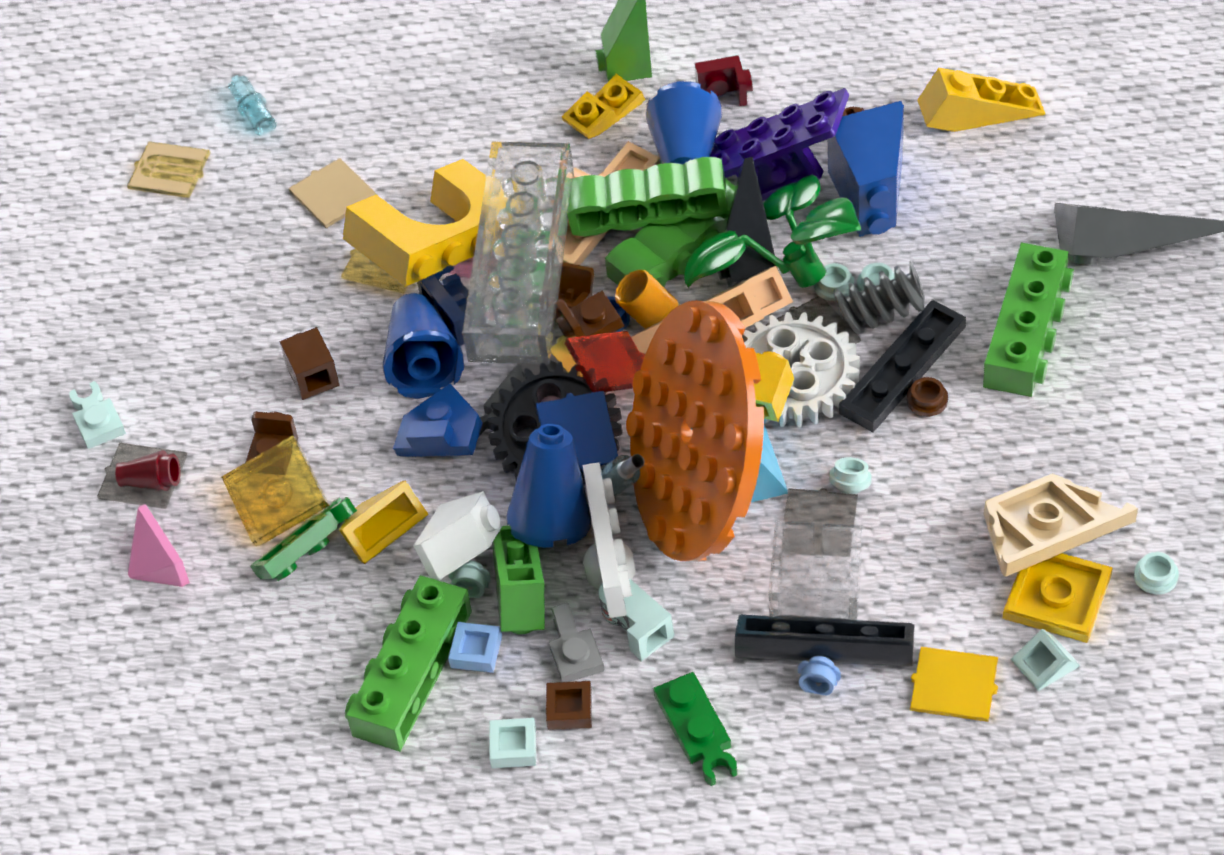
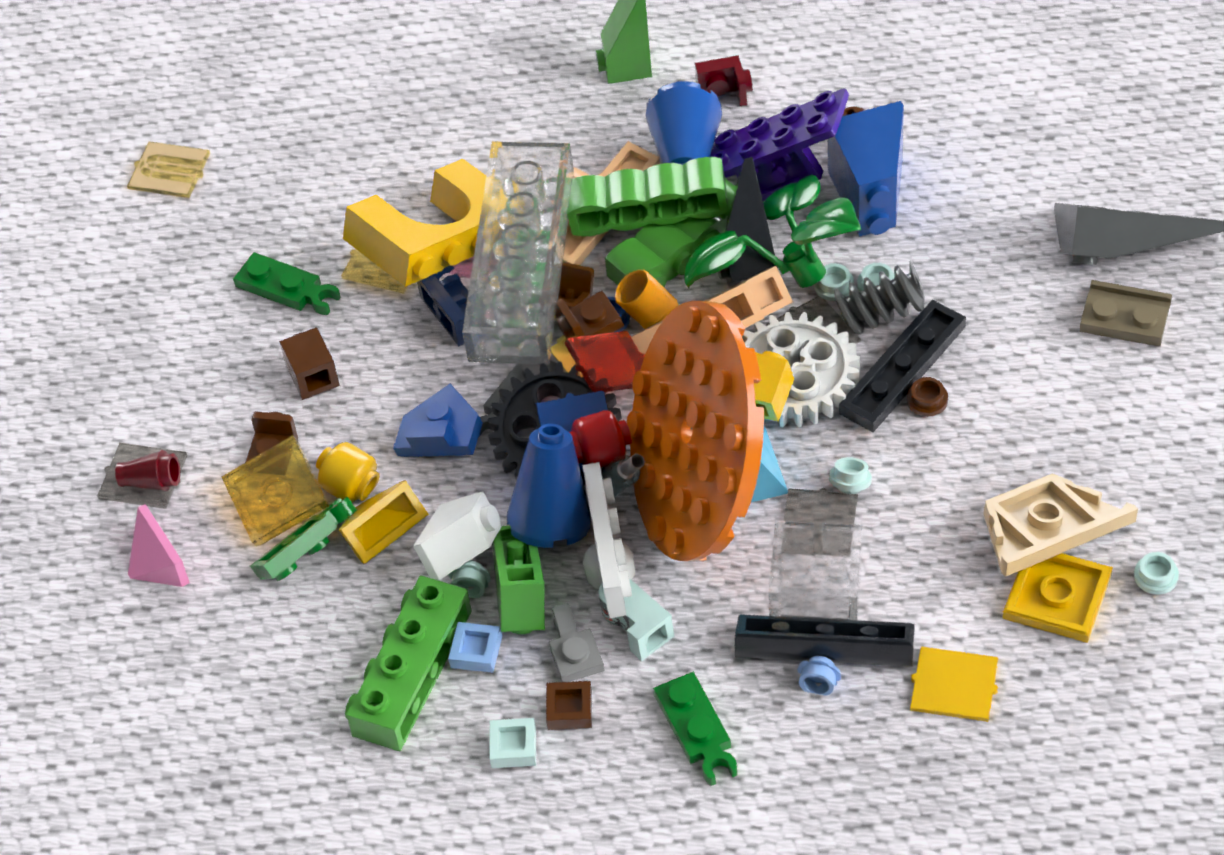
(96, 418): light aqua plate -> none
(252, 105): clear light blue axle -> none
(284, 284): none -> green plate
(330, 191): tan piece -> none
(347, 472): none -> yellow head
(420, 349): blue cone -> none
(598, 112): yellow slope -> none
(600, 438): none -> red head
(970, 101): yellow slope -> none
(1026, 320): bright green brick -> none
(1044, 660): light aqua slope -> none
(1125, 313): none -> dark tan plate

